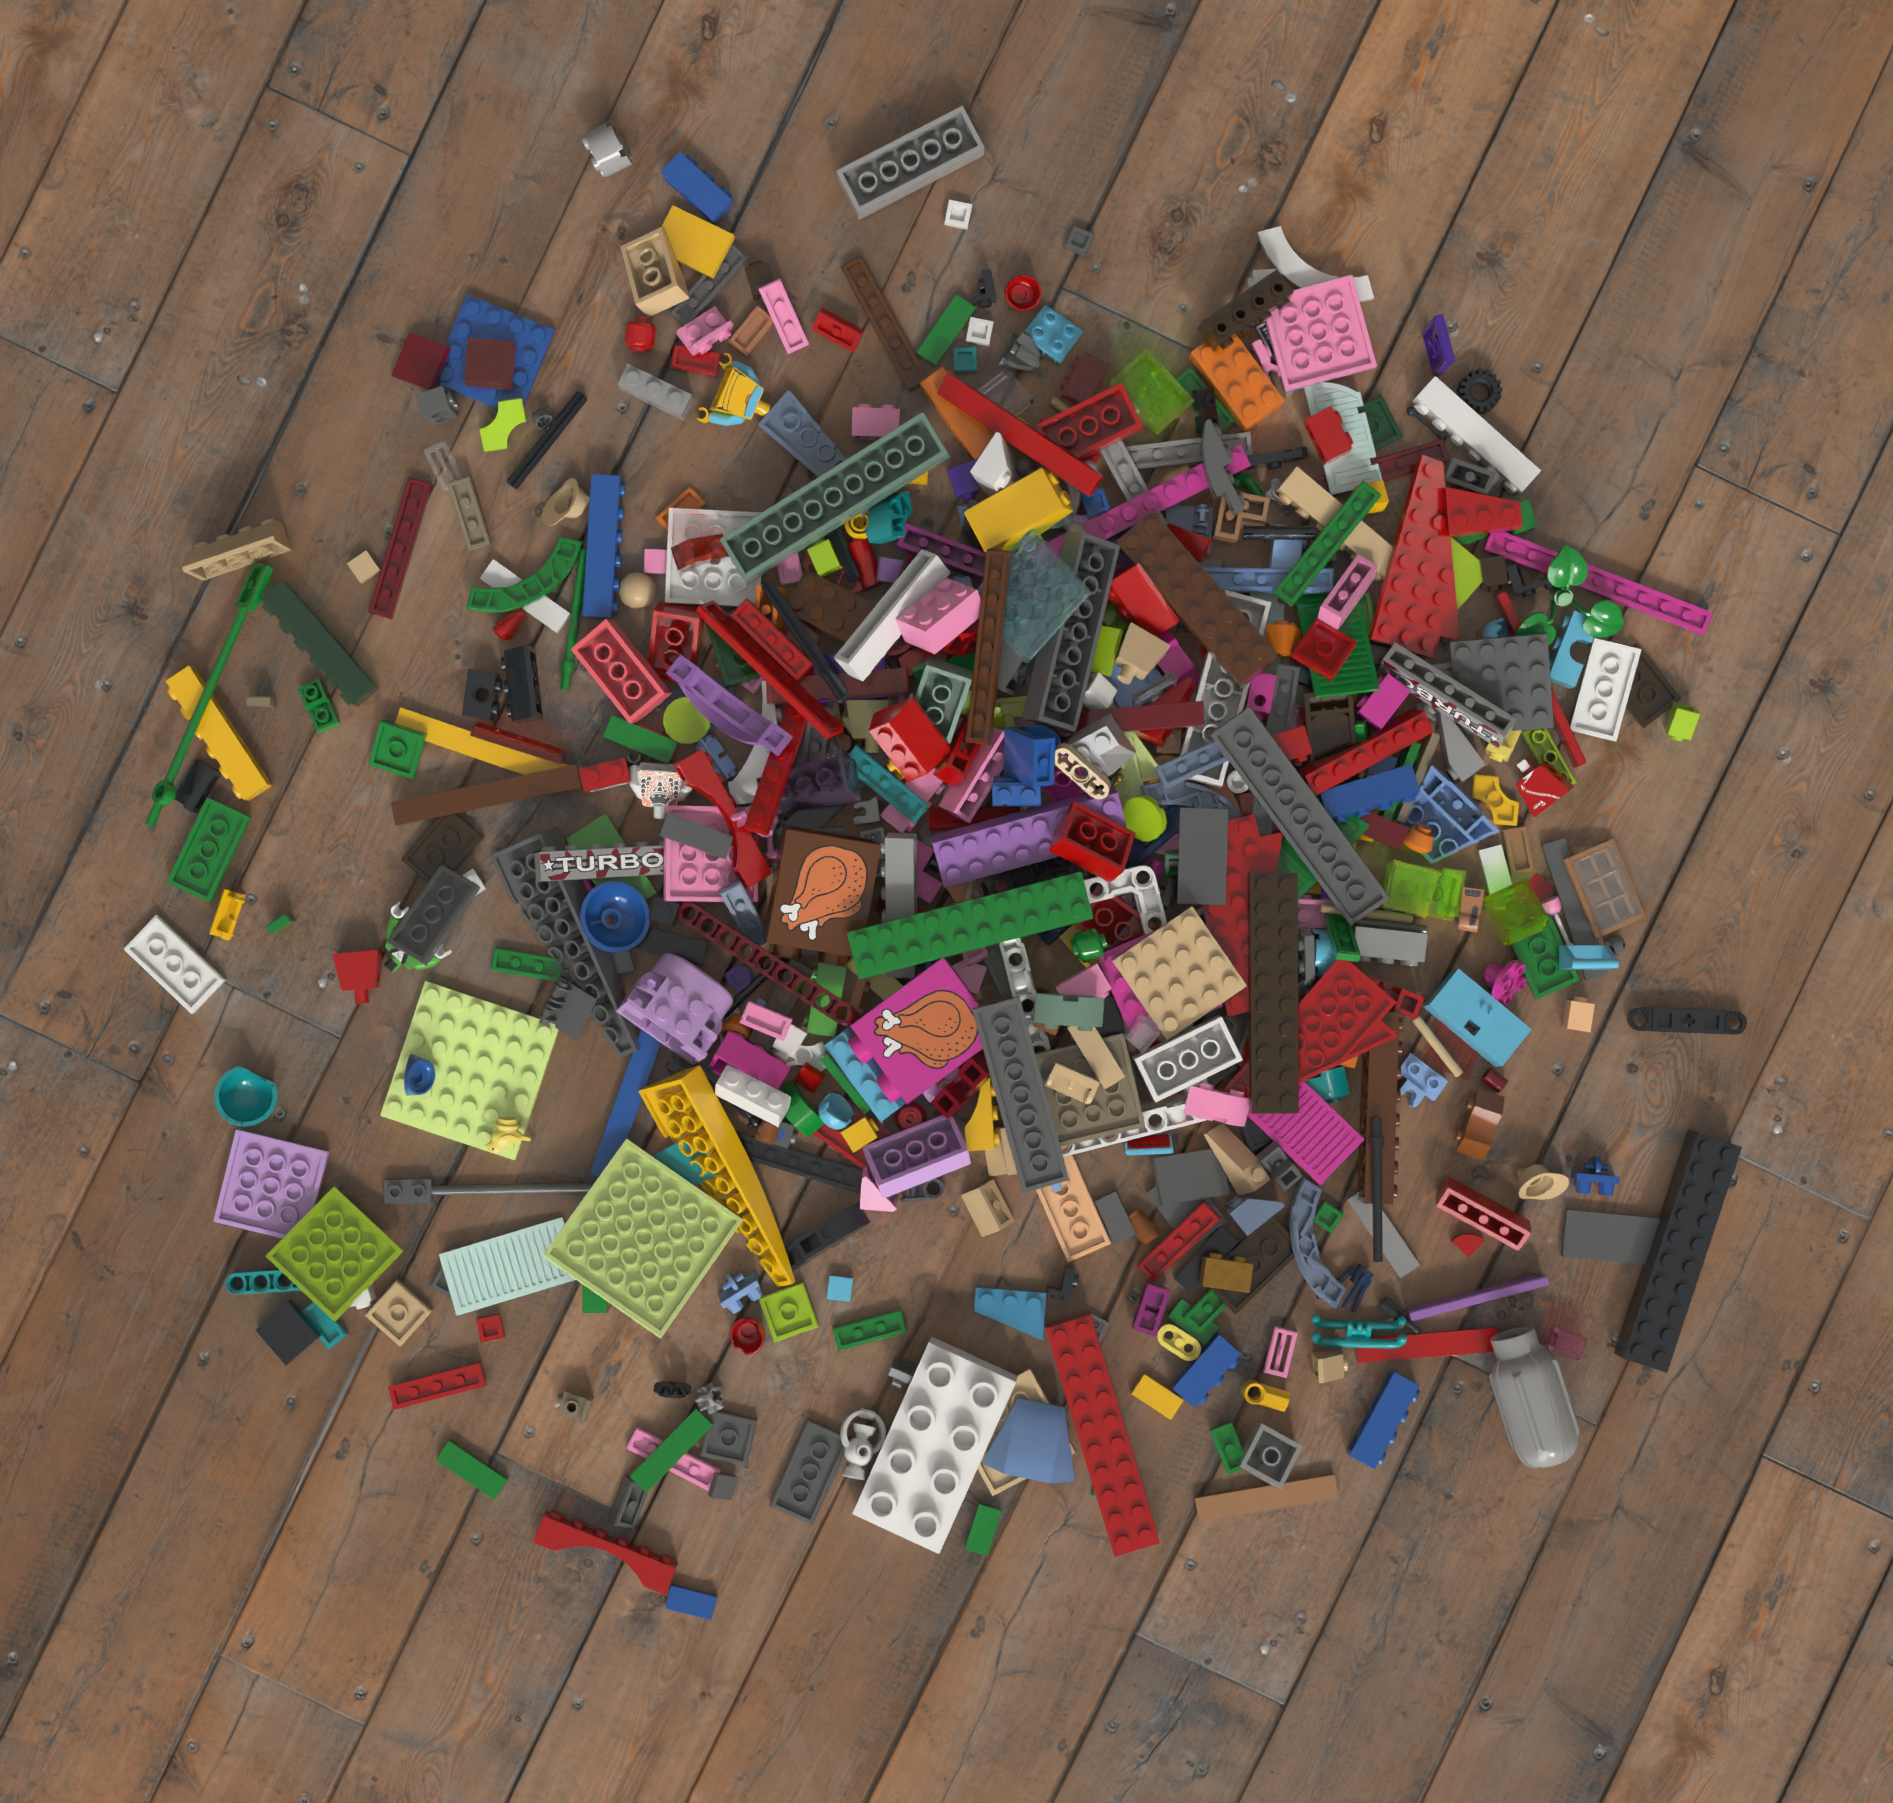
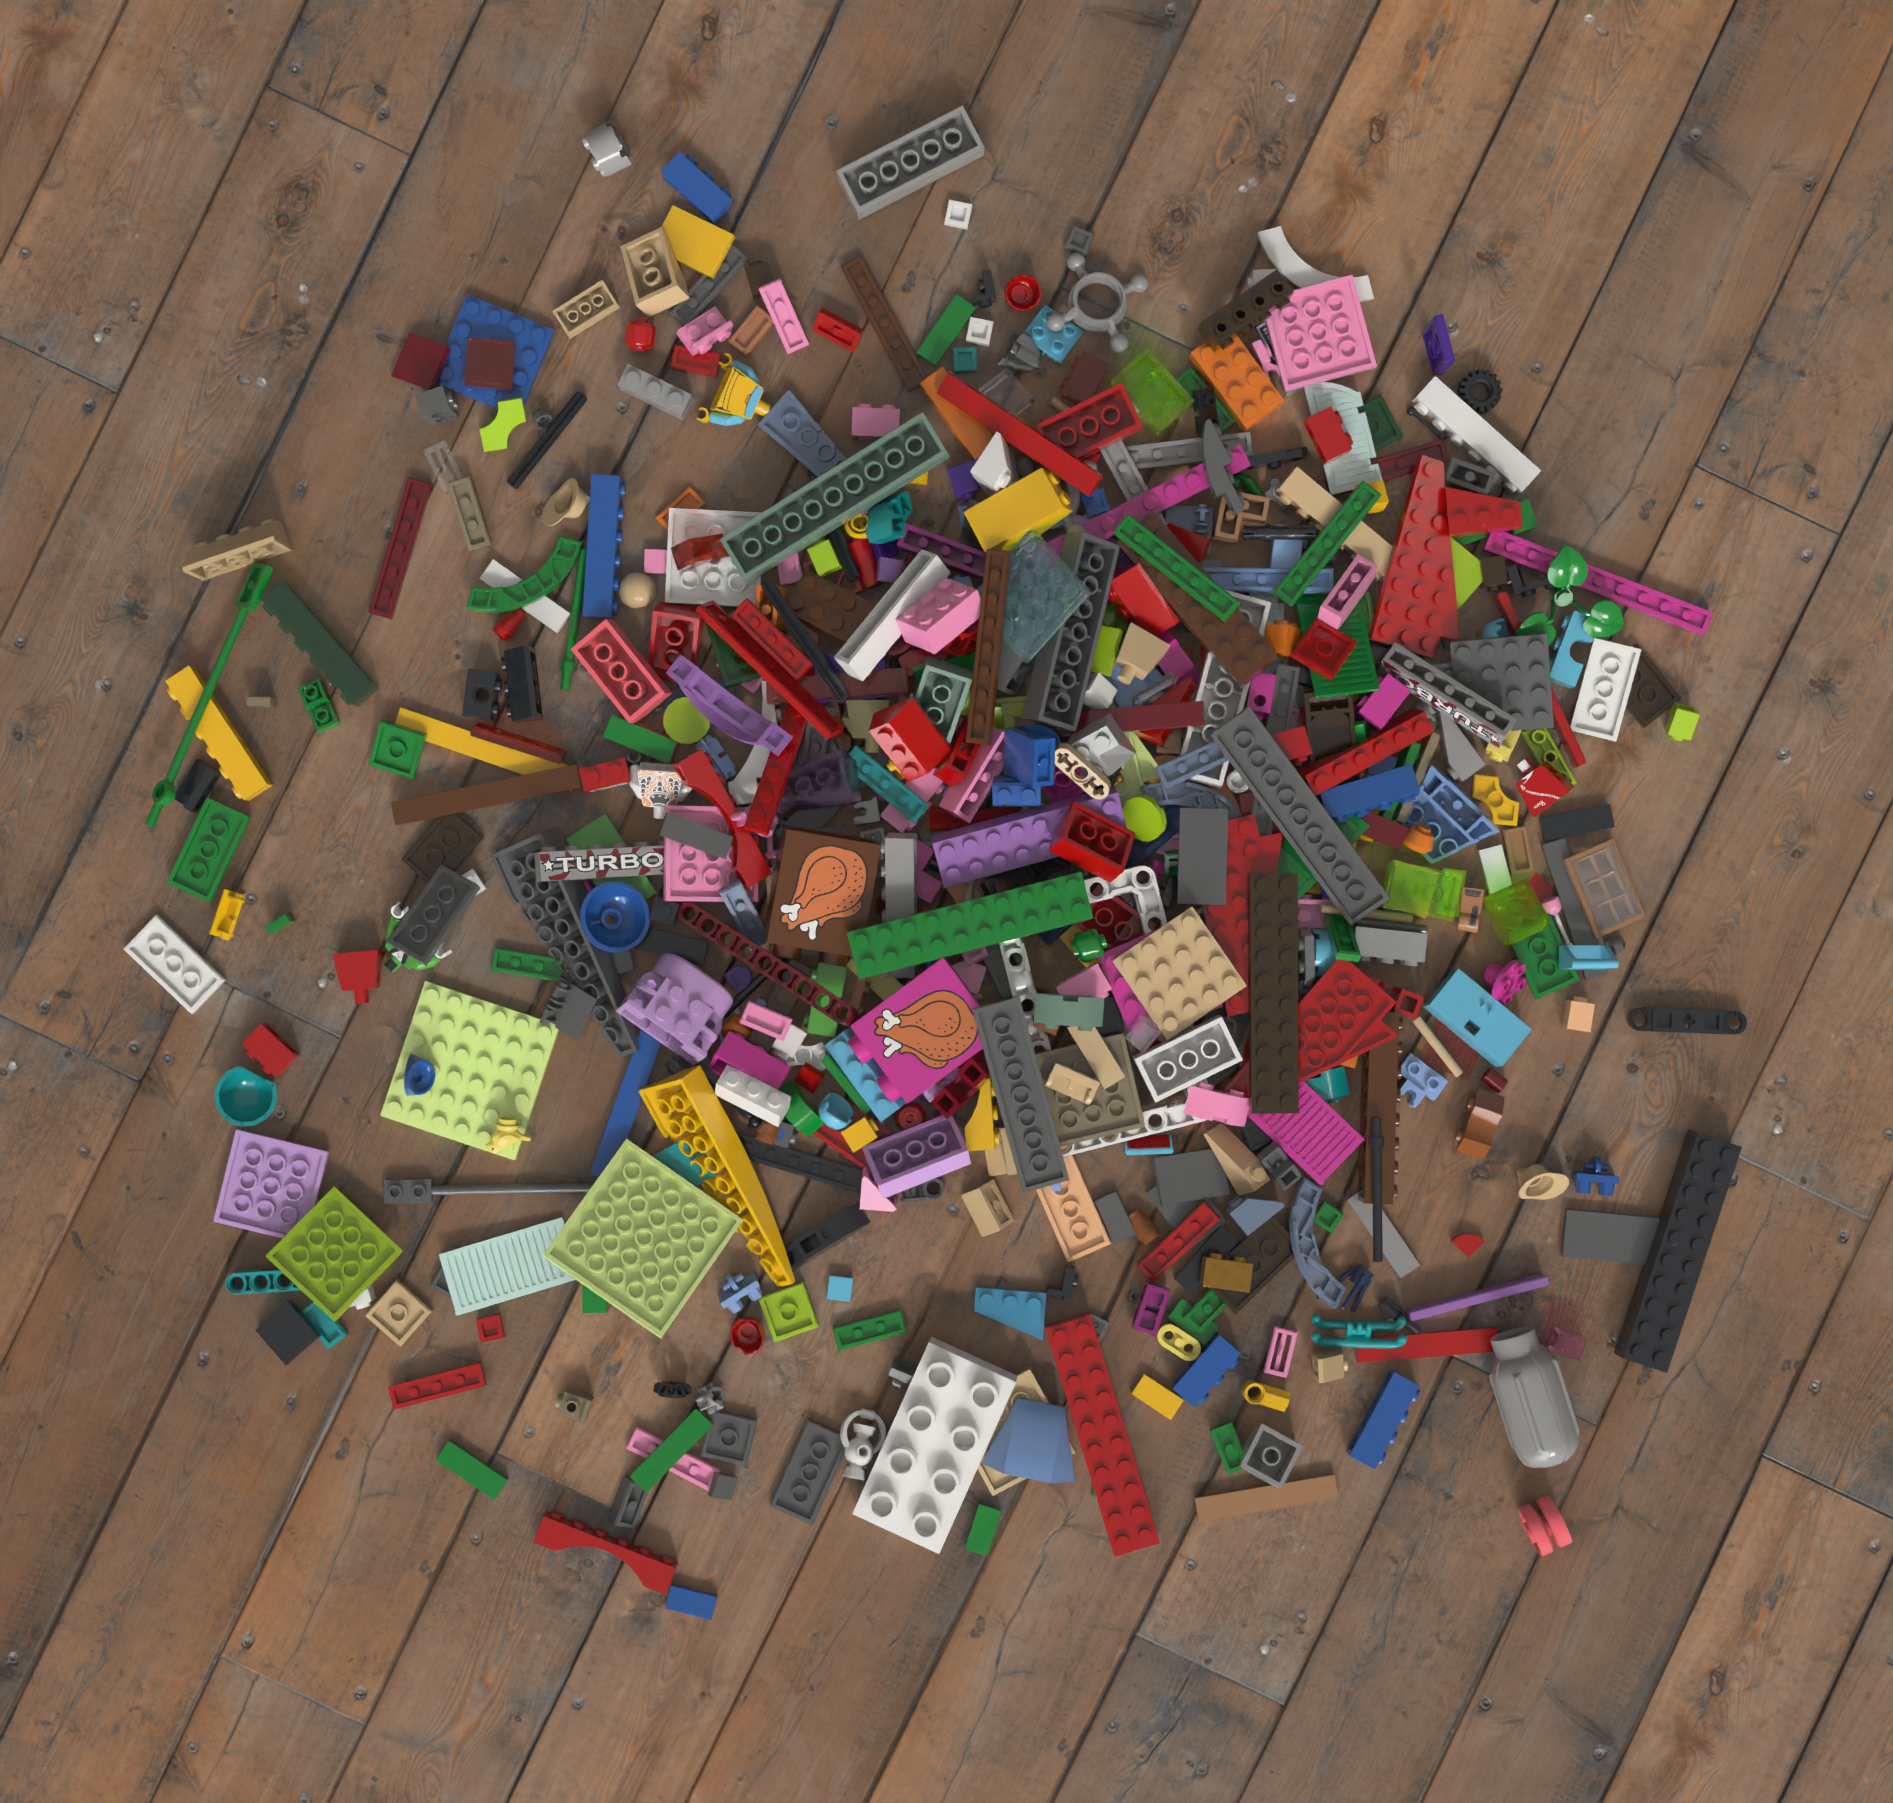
(270, 1050): none -> red brick
(363, 566): tan tile -> none
(586, 309): none -> tan piece
(886, 550): none -> dark purple tile
(1118, 341): none -> light grey piece
(1176, 568): none -> green tile
(1483, 1213): red brick -> none
(1542, 1526): none -> coral wheel
(1576, 822): none -> black tile

